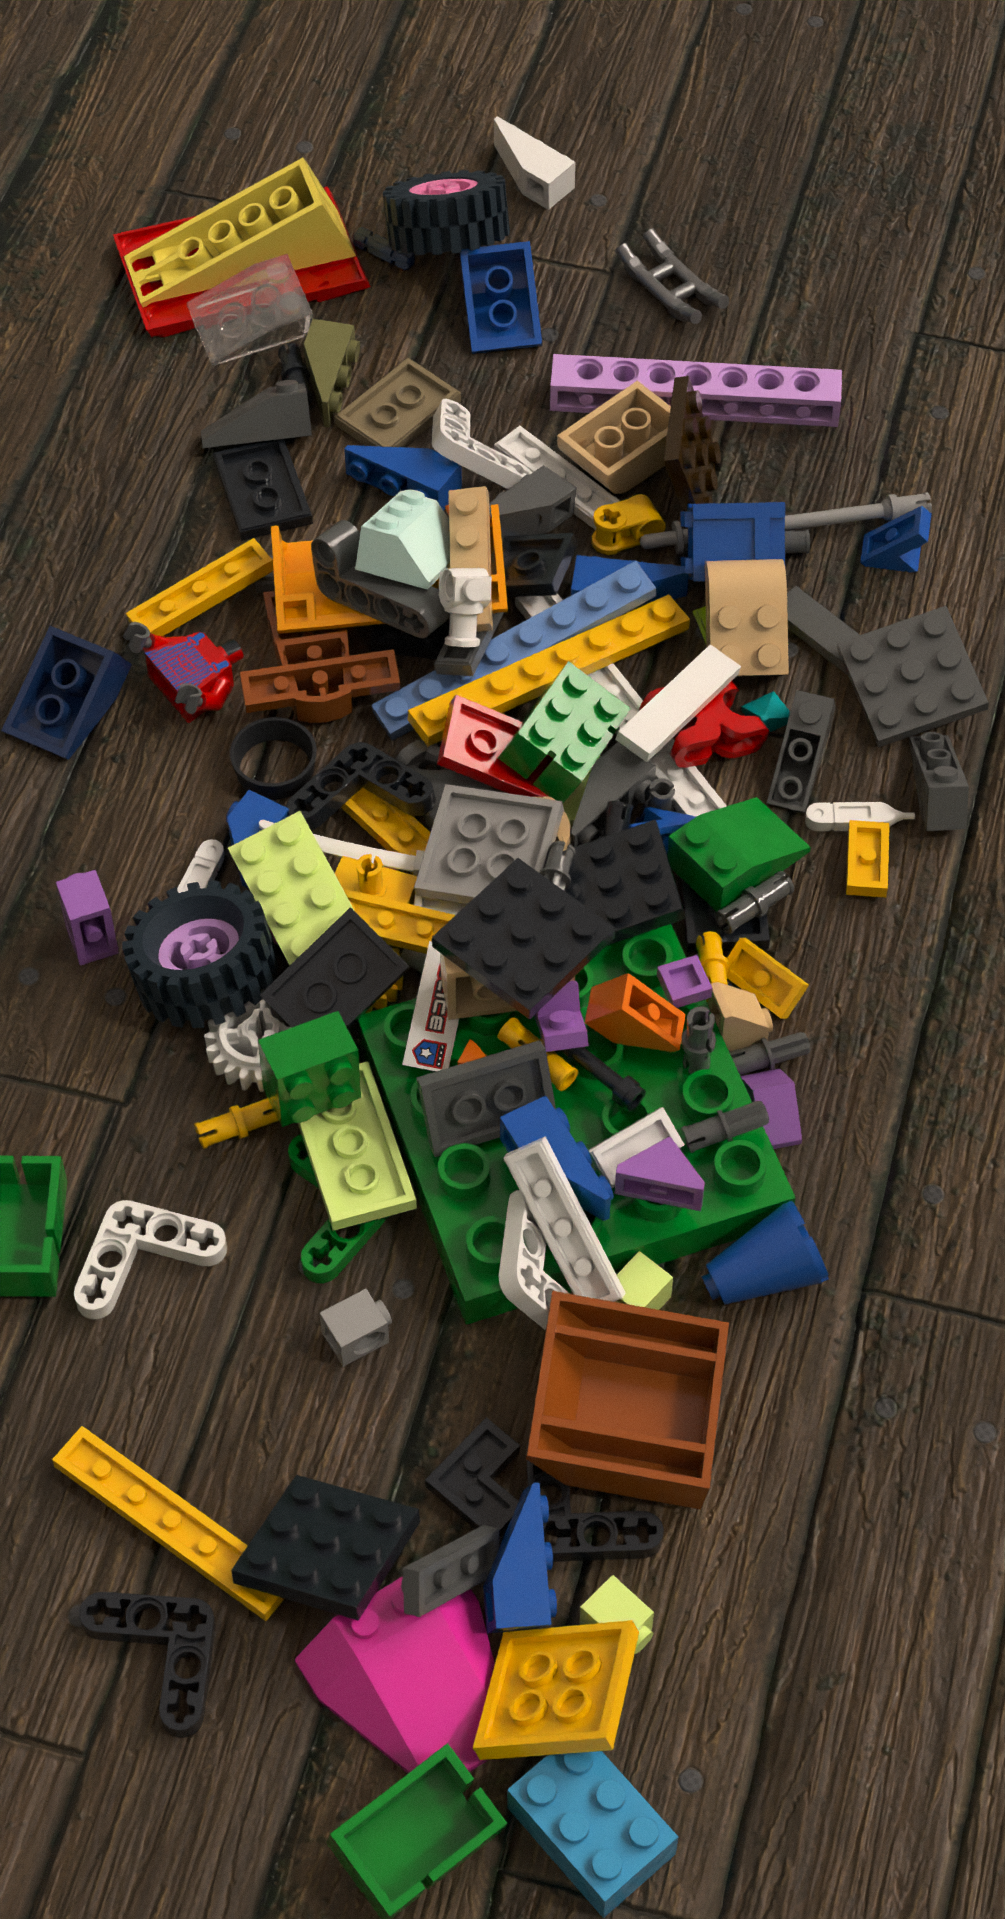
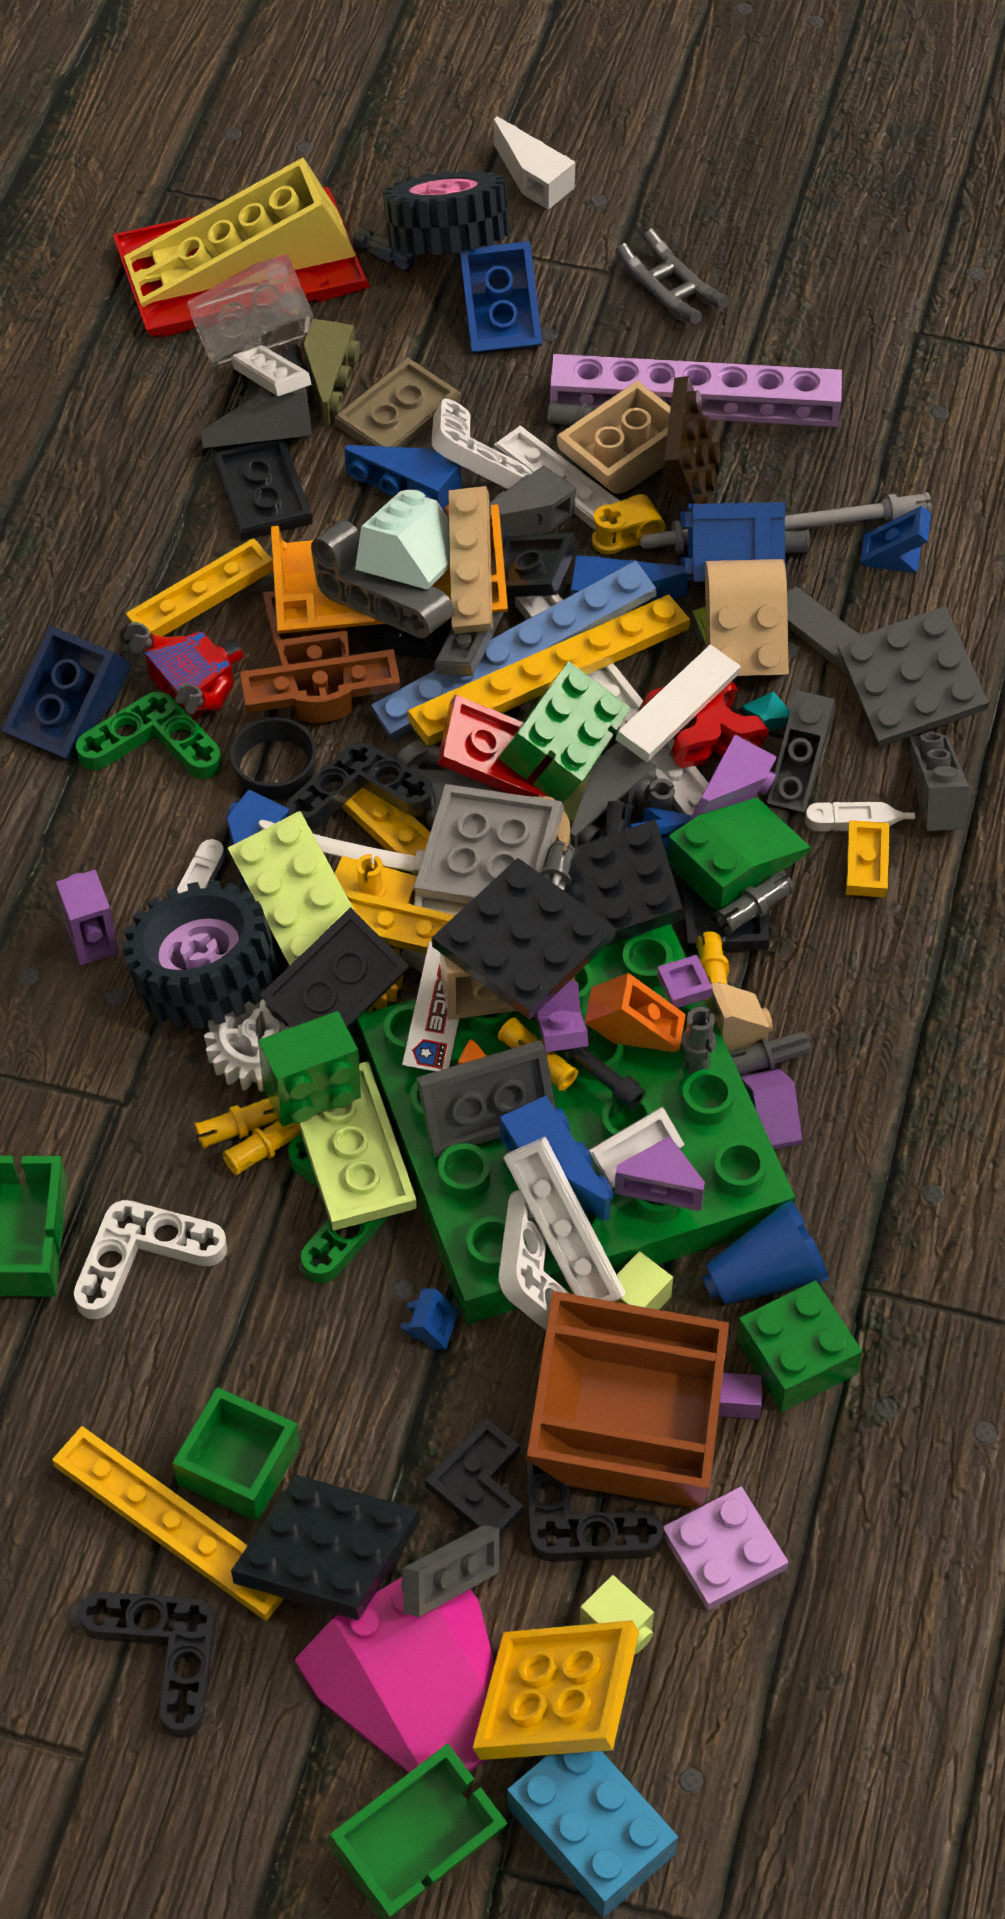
(157, 726): none -> green beam
(237, 1454): none -> green piece
(259, 1146): none -> yellow axle
(270, 370): none -> white tile
(355, 1326): light grey brick -> none
(431, 1319): none -> blue tile
(464, 595): white connector -> none
(518, 1580): blue slope -> none
(567, 413): none -> dark grey pin
(724, 1548): none -> lavender plate
(725, 1125): dark grey axle -> none
(738, 777): none -> medium lavender slope
(741, 1396): none -> medium lavender slope
(765, 977): yellow plate -> none
(798, 1346): none -> green piece

